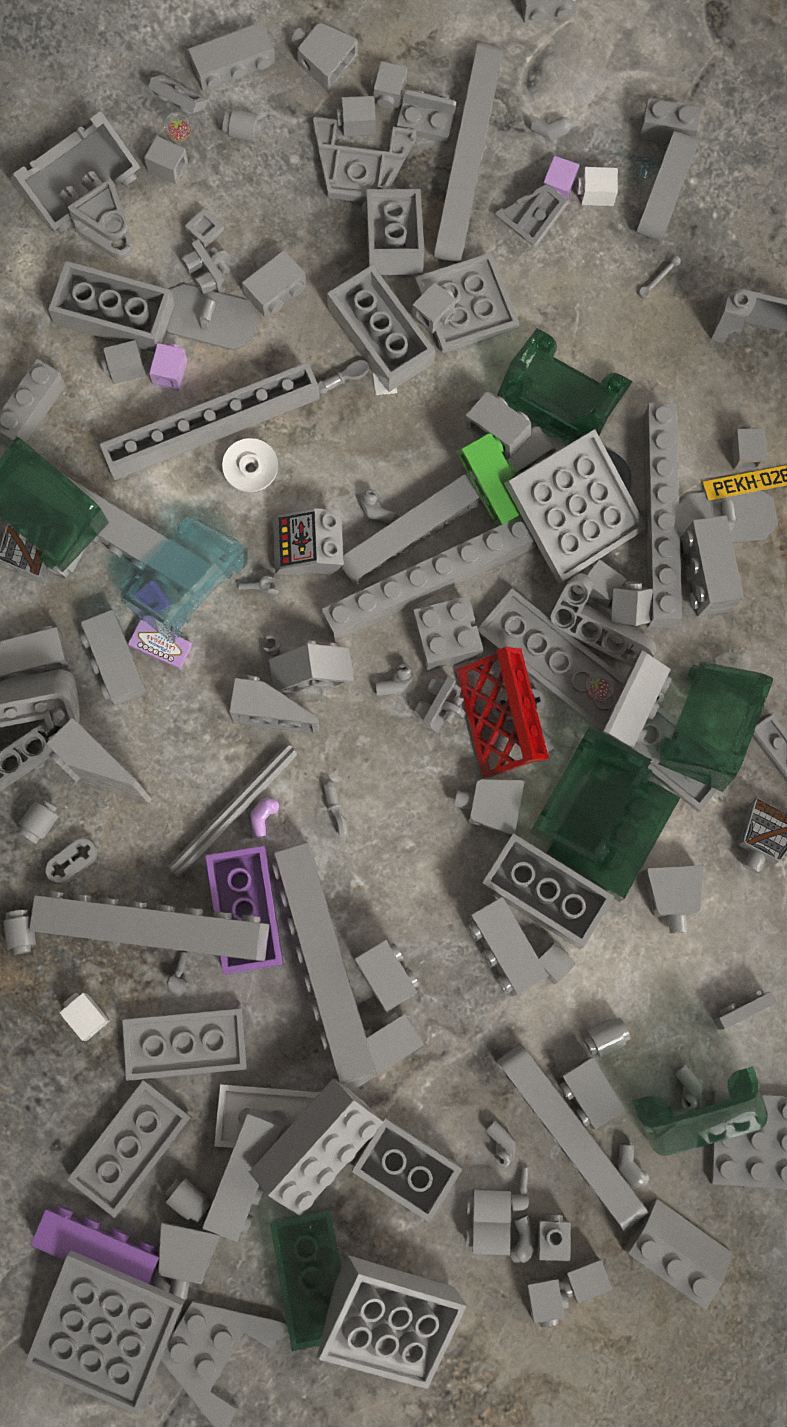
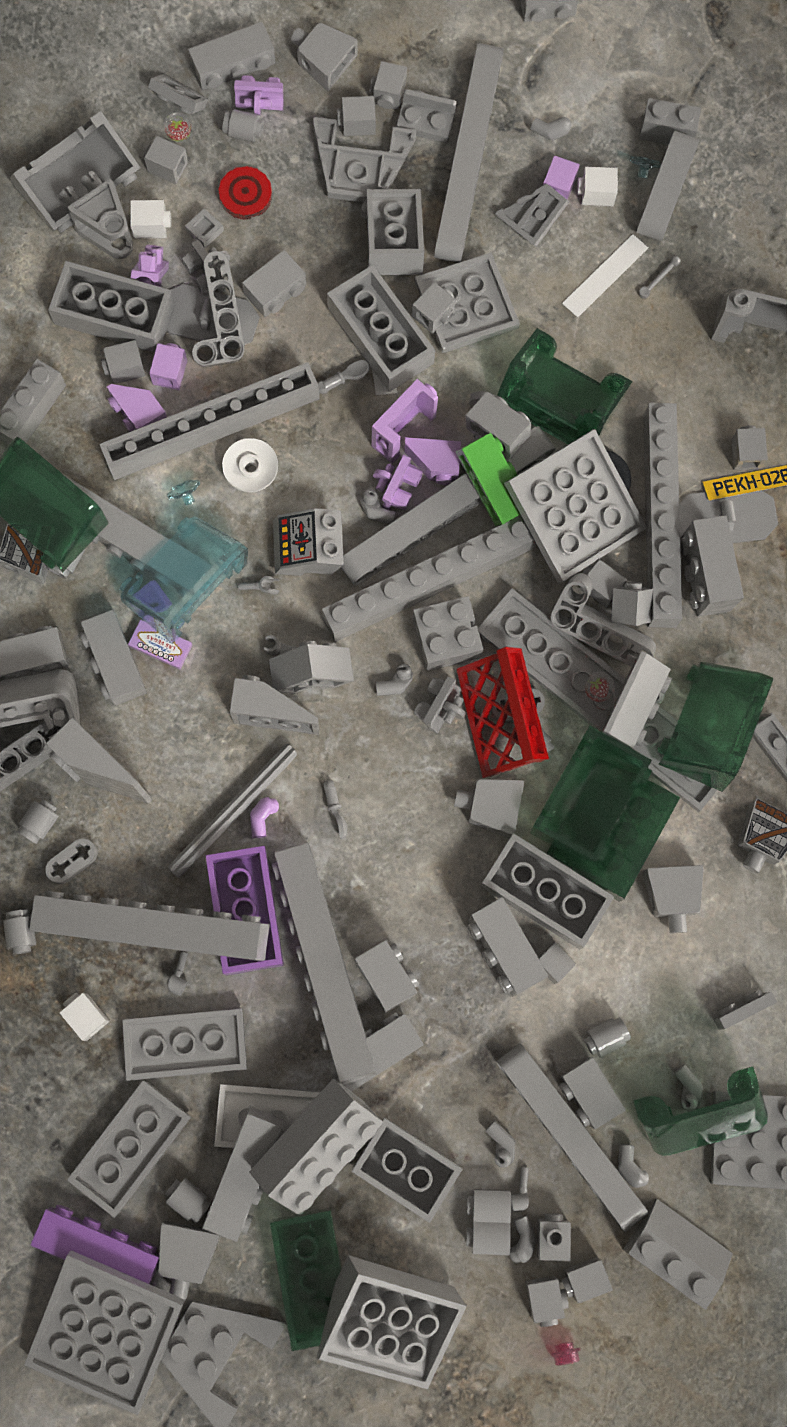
(136, 405): none -> lavender slope
(149, 219): none -> white brick
(150, 266): none -> lavender hips
(184, 491): none -> clear light blue plant
(219, 309): none -> light grey beam
(245, 192): none -> red tile
(259, 95): none -> lavender hips
(385, 430): none -> lavender panel
(404, 473): none -> lavender hips
(435, 458): none -> lavender slope
(565, 1354): none -> clear pink plate
(605, 275): none -> white sticker

